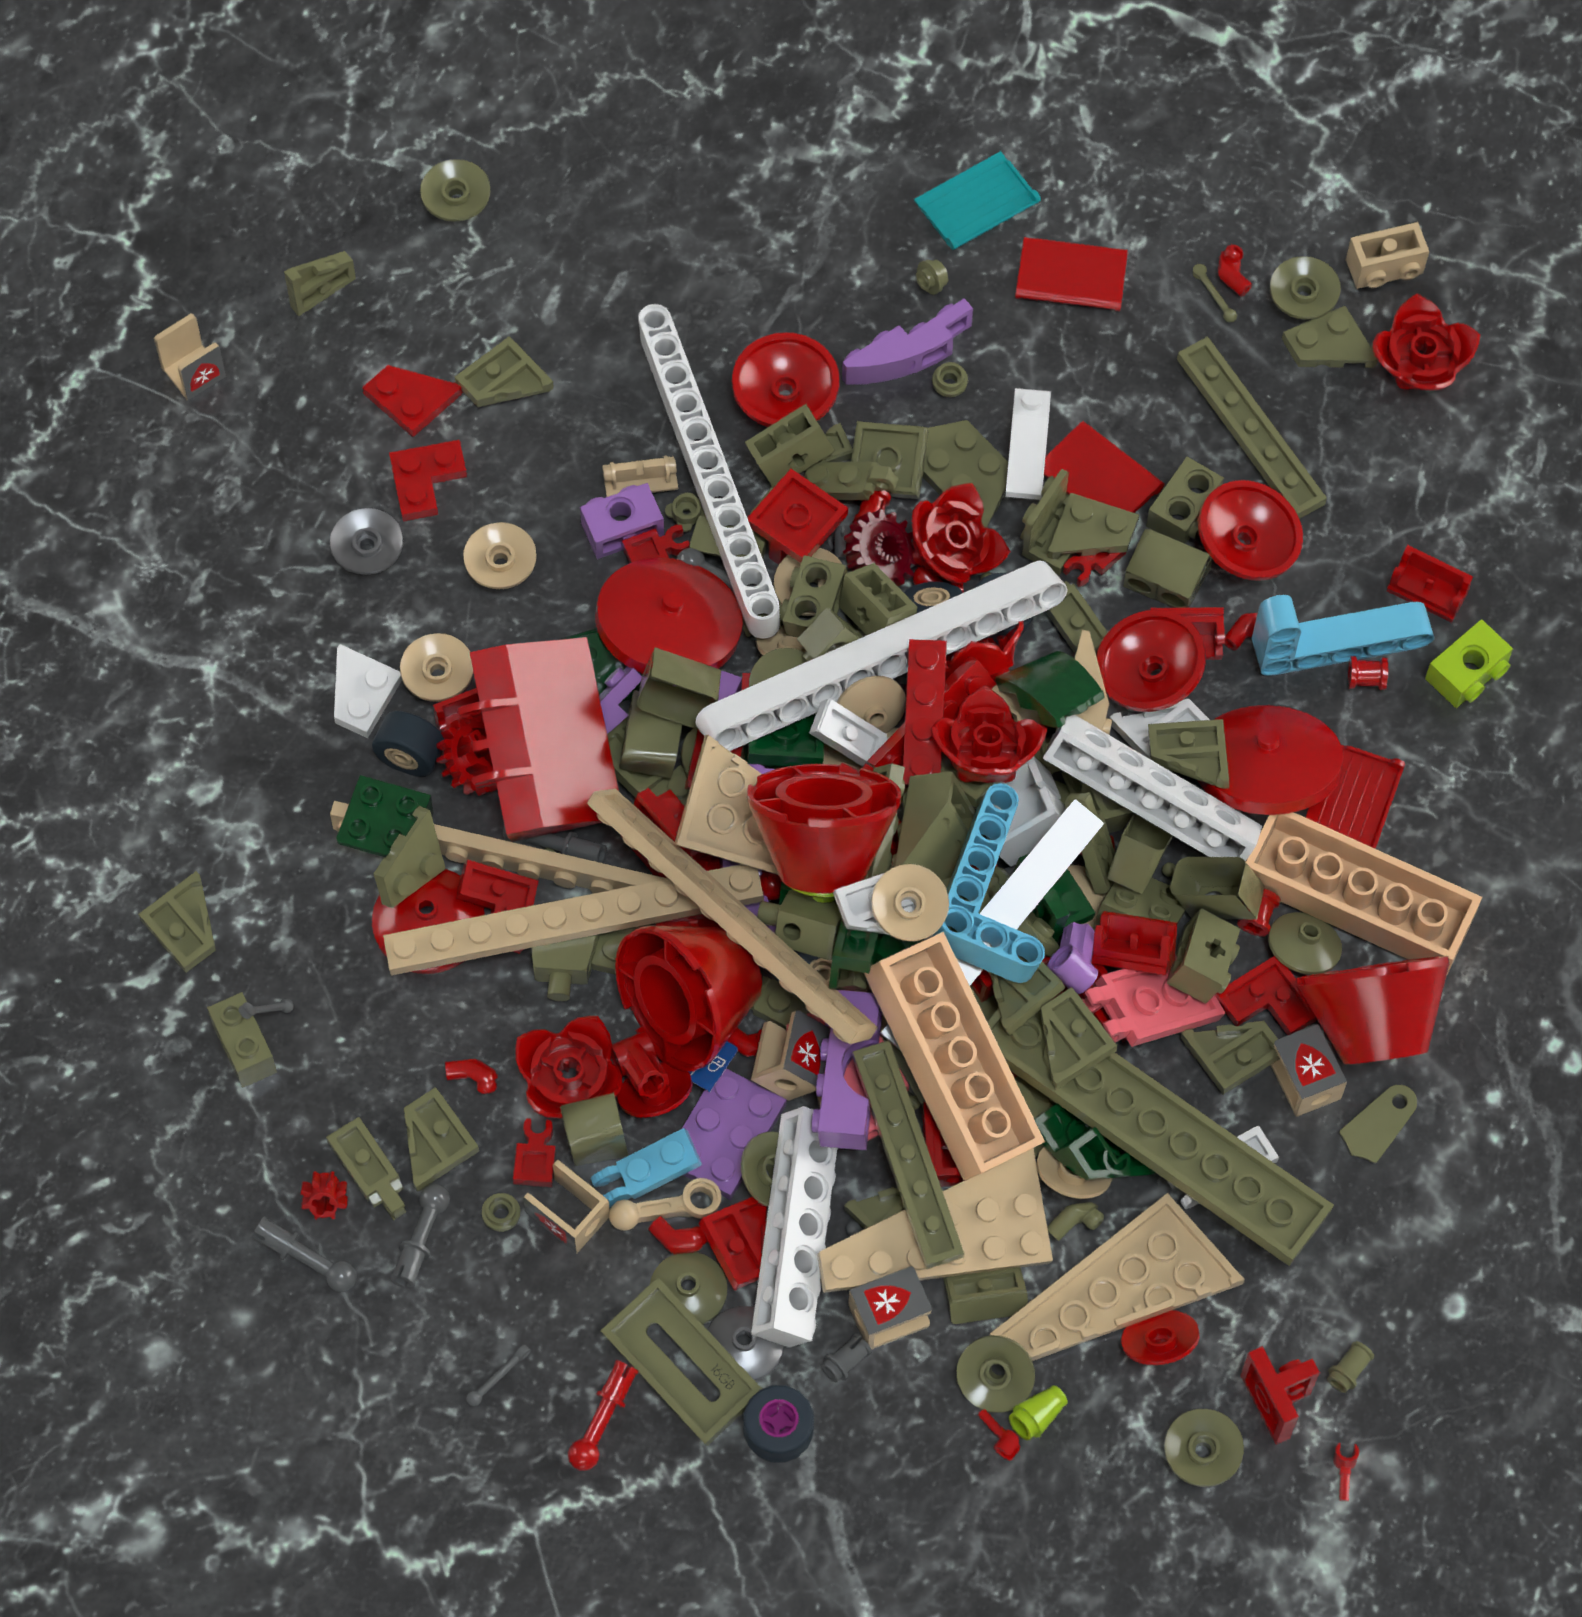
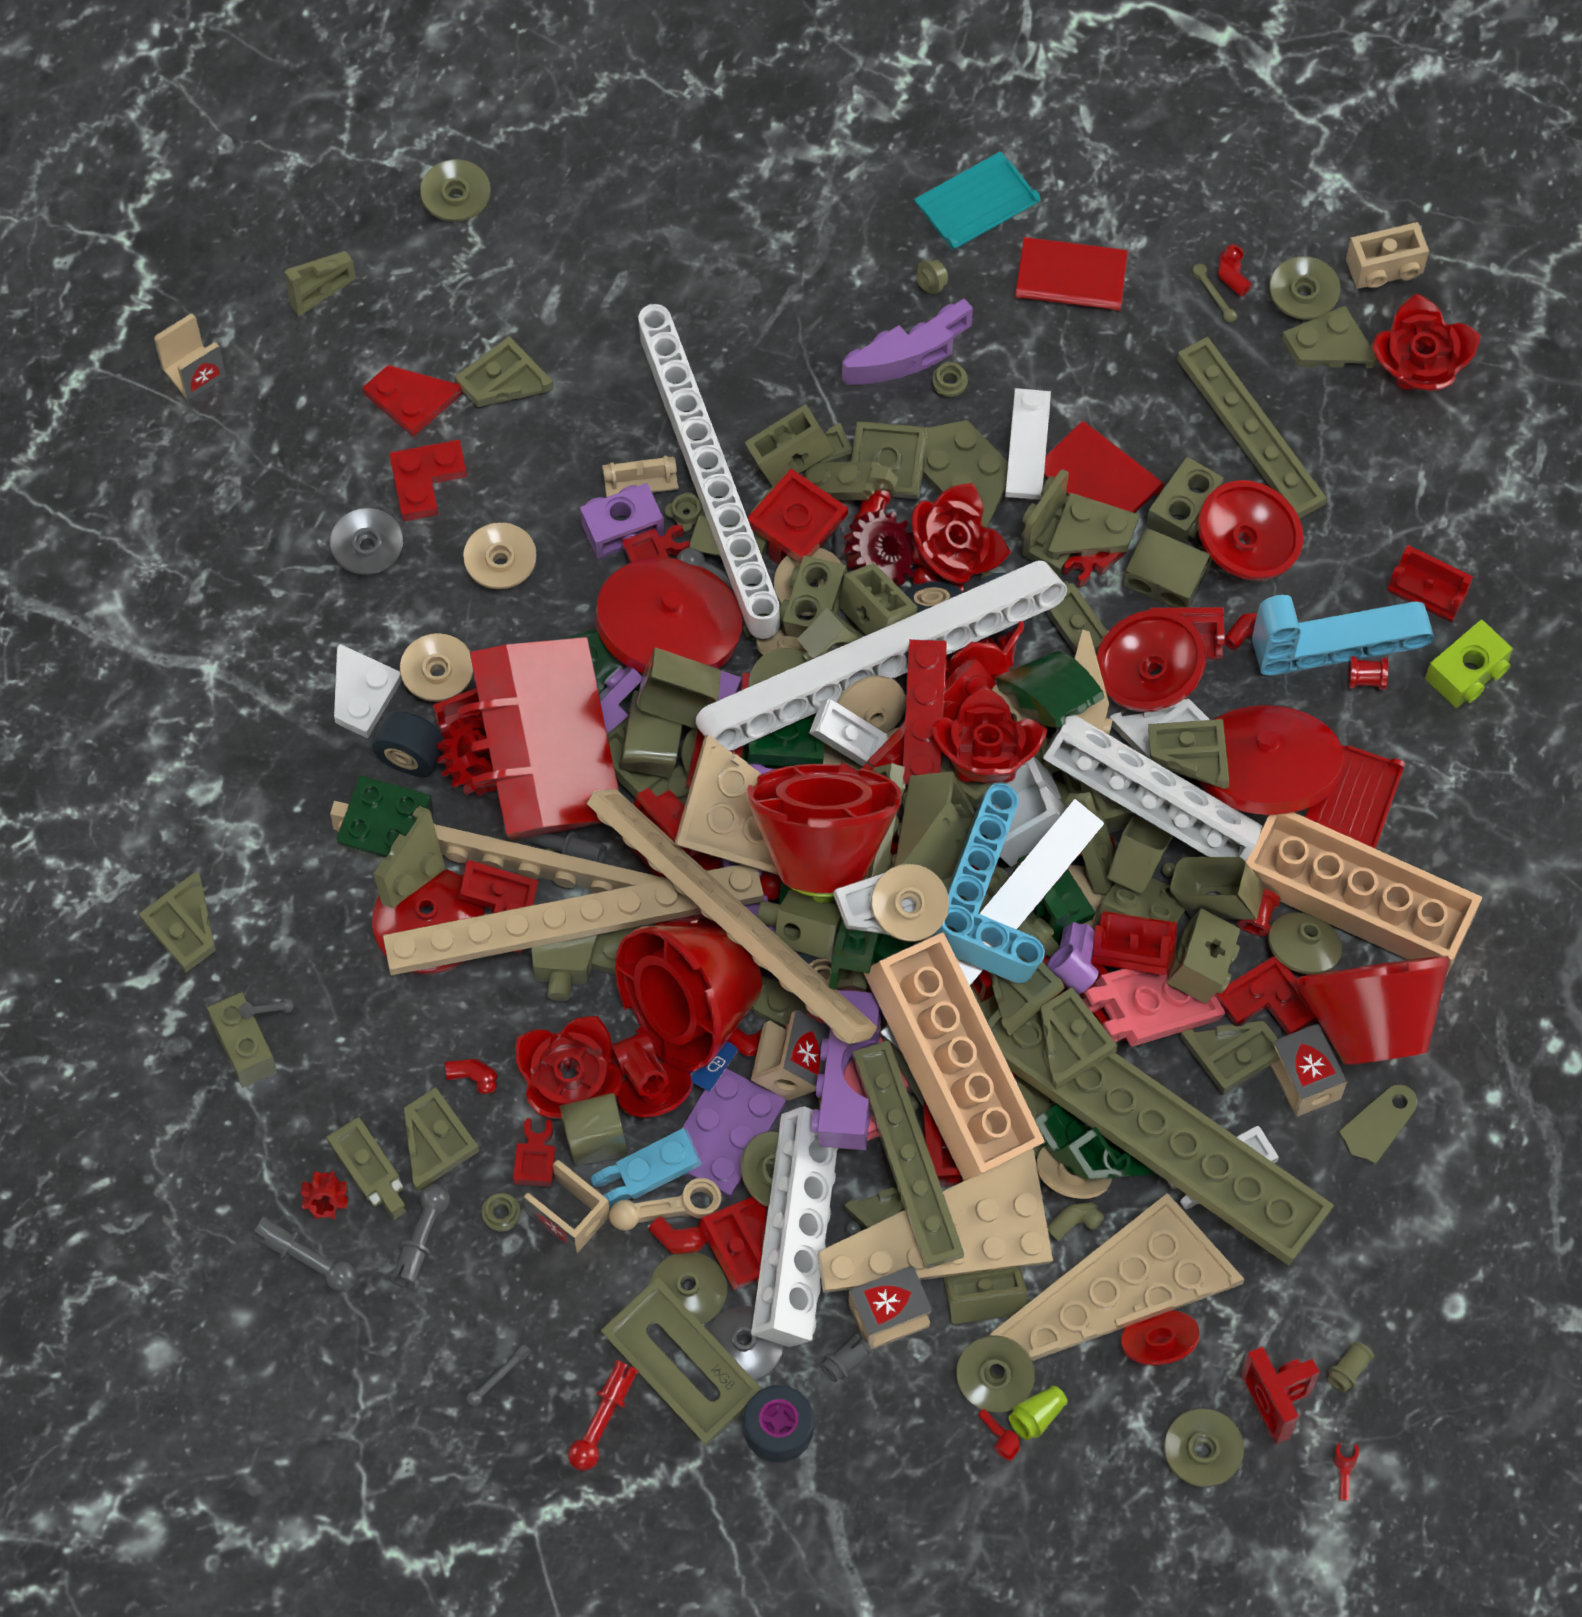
(784, 364): red dish -> none

